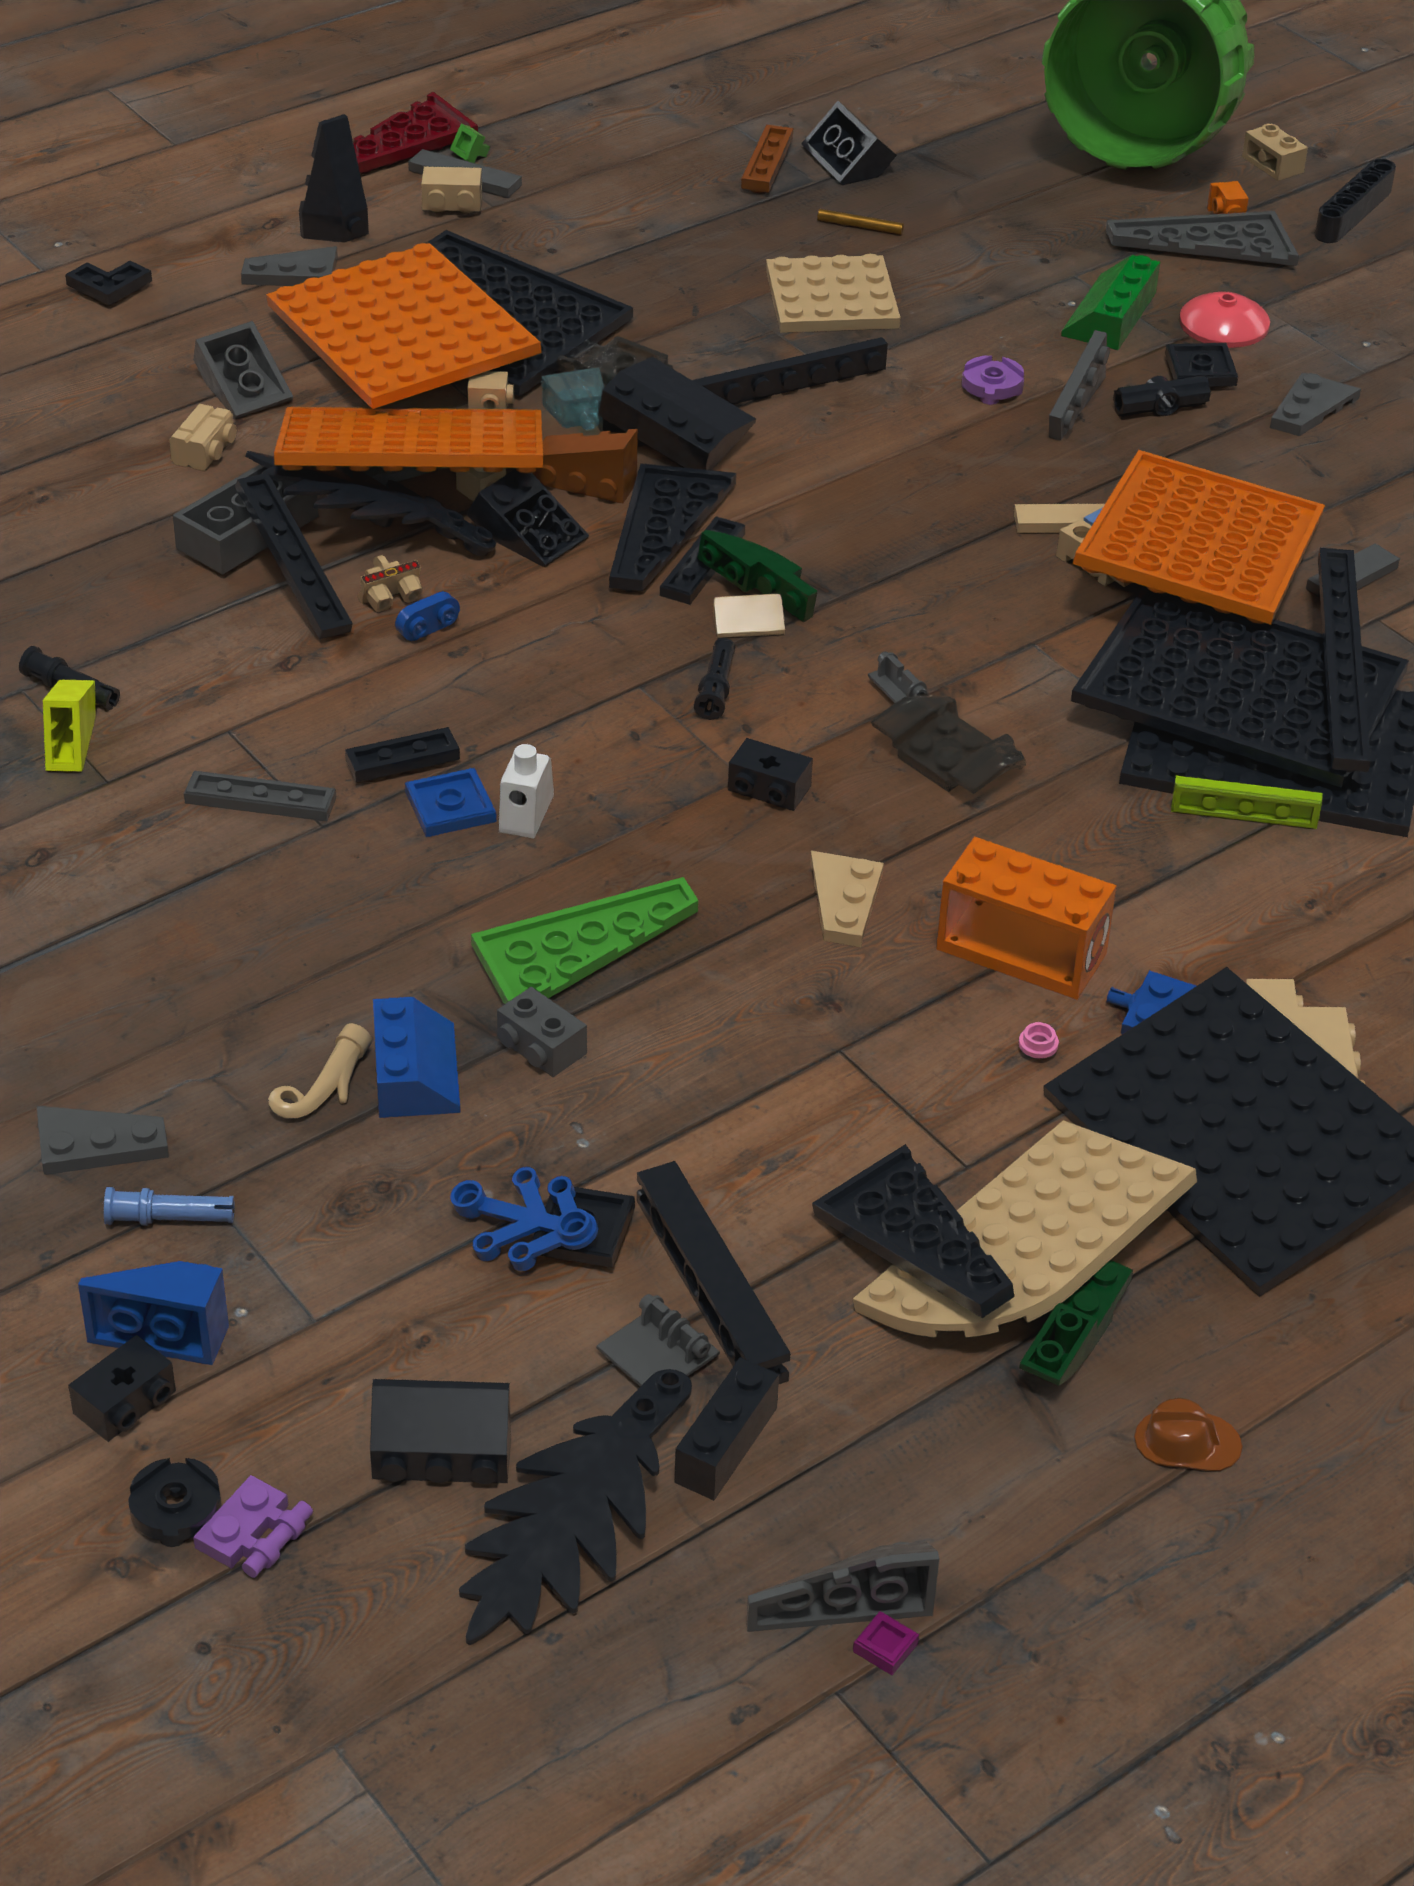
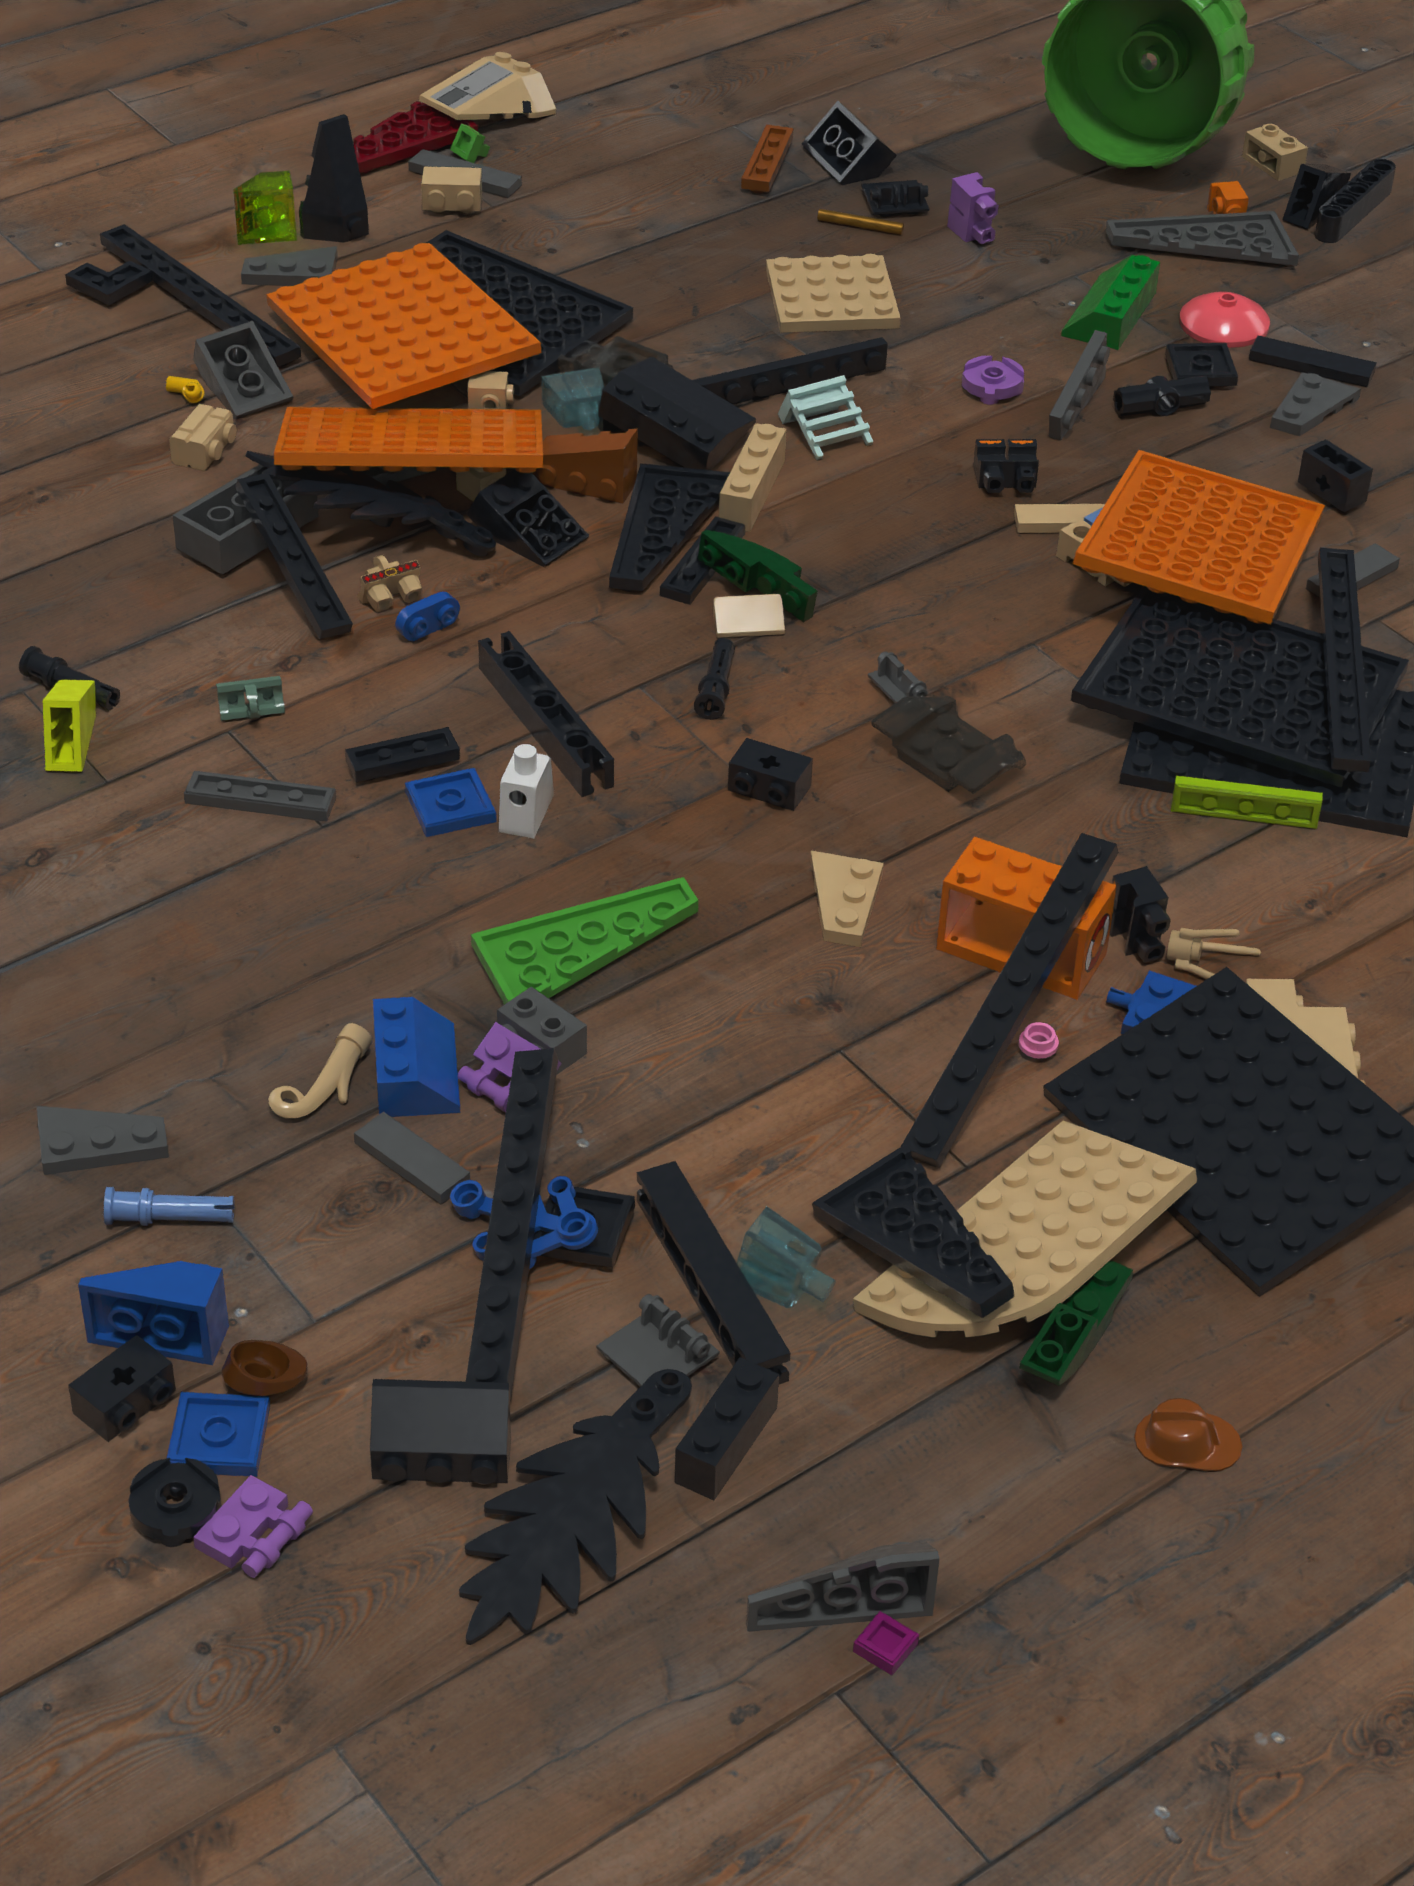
(189, 388): none -> yellow arm
(195, 290): none -> black plate
(220, 1431): none -> blue tile
(263, 1367): none -> reddish brown hat
(265, 209): none -> clear neon green slope
(266, 691): none -> sand green hips
(411, 1157): none -> dark grey tile
(492, 87): none -> tan wedge
(497, 1054): none -> medium lavender plate
(513, 1219): none -> black plate
(546, 714): none -> black piece
(753, 475): none -> tan brick
(782, 1261): none -> clear light blue torso
(819, 399): none -> light aqua plate
(896, 197): none -> black hinge
(972, 209): none -> medium lavender hips
(1009, 1000): none -> black plate
(1015, 471): none -> black hips
(1140, 913): none -> black hips
(1188, 945): none -> tan plant
(1311, 189): none -> black slope
(1312, 360): none -> black tile
(1335, 475): none -> black brick

